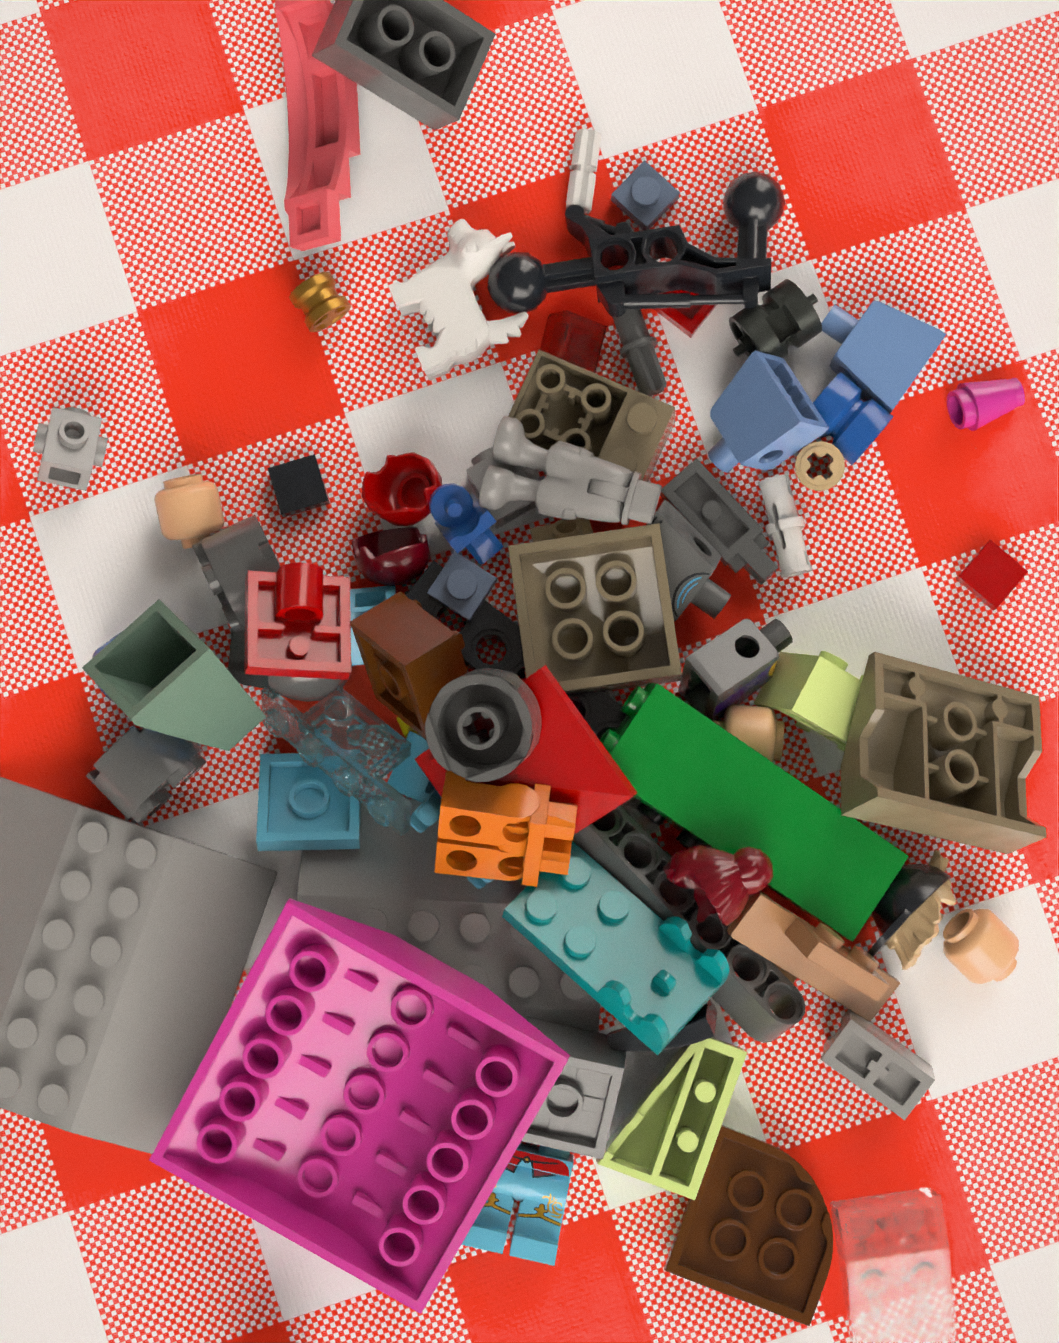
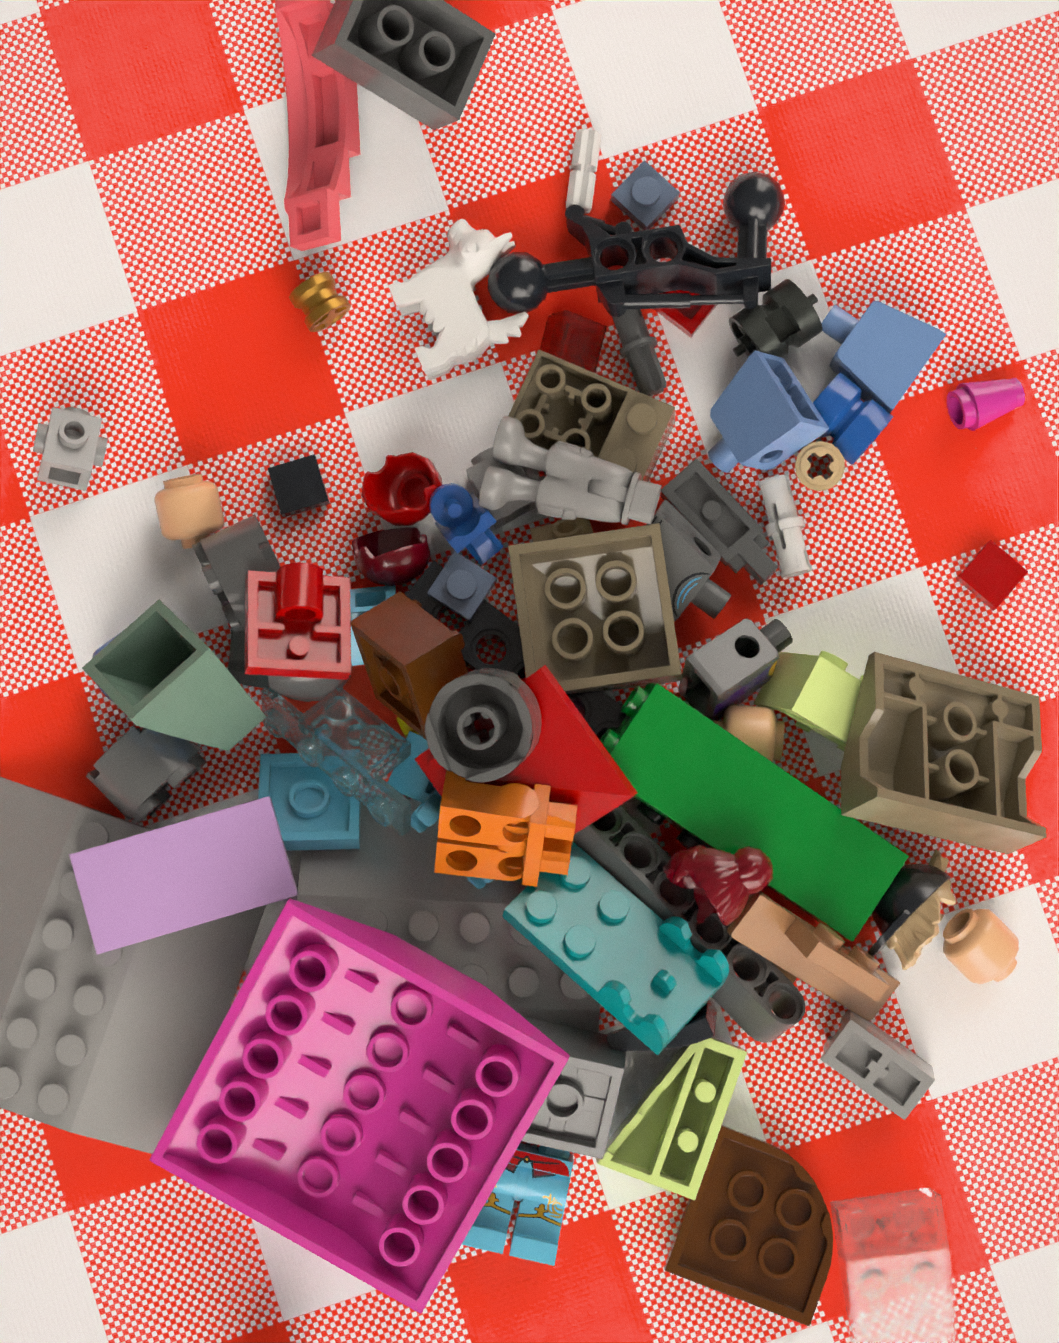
(183, 875): none -> lavender tile

